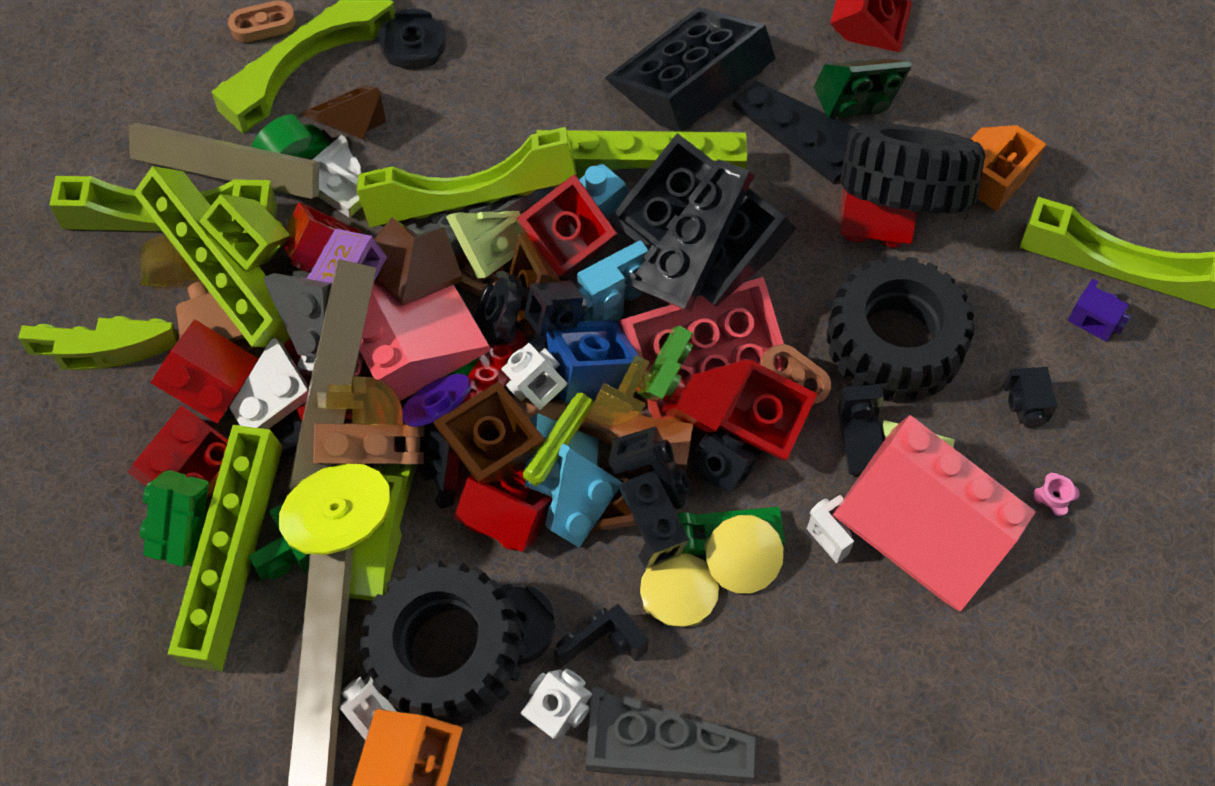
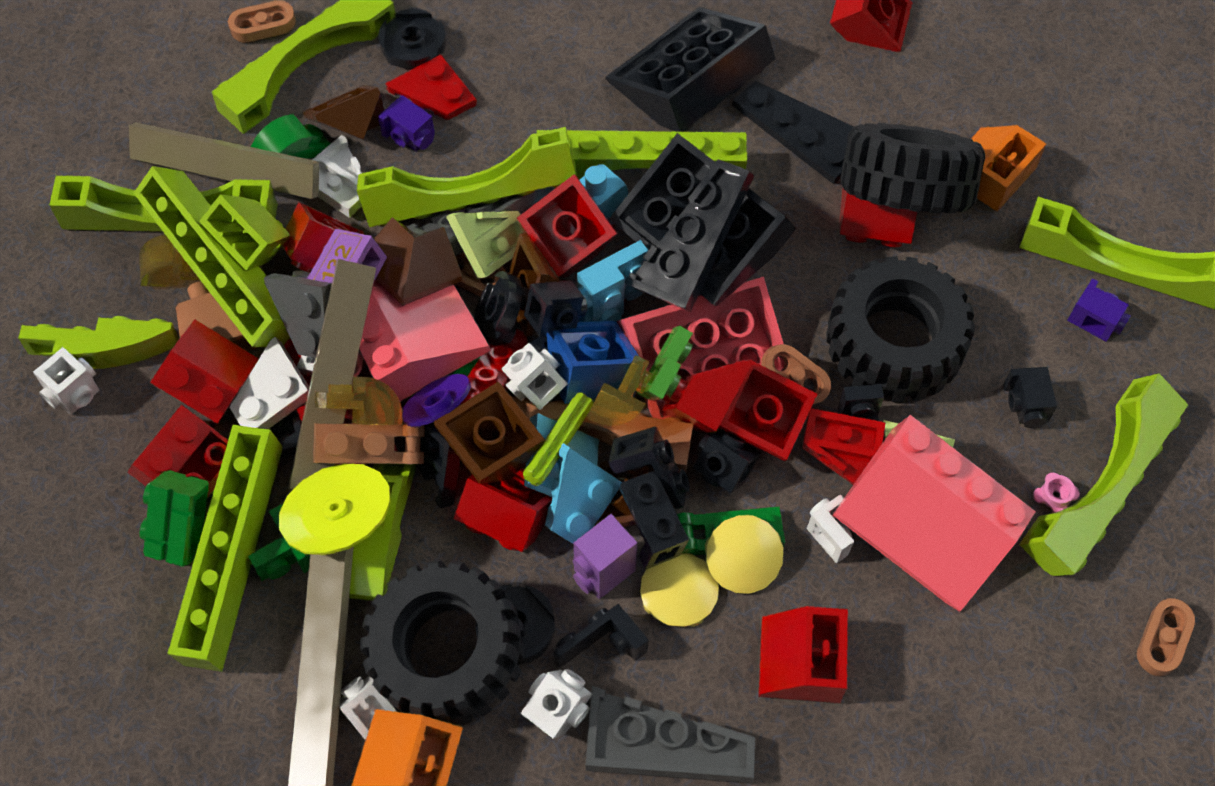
(66, 381): none -> white brick
(407, 124): none -> dark purple brick
(435, 88): none -> red wing
(604, 557): none -> medium lavender brick
(804, 654): none -> red slope
(842, 441): none -> red wing
(860, 86): dark green slope -> none
(1143, 422): none -> lime arch
(1165, 639): none -> nougat plate

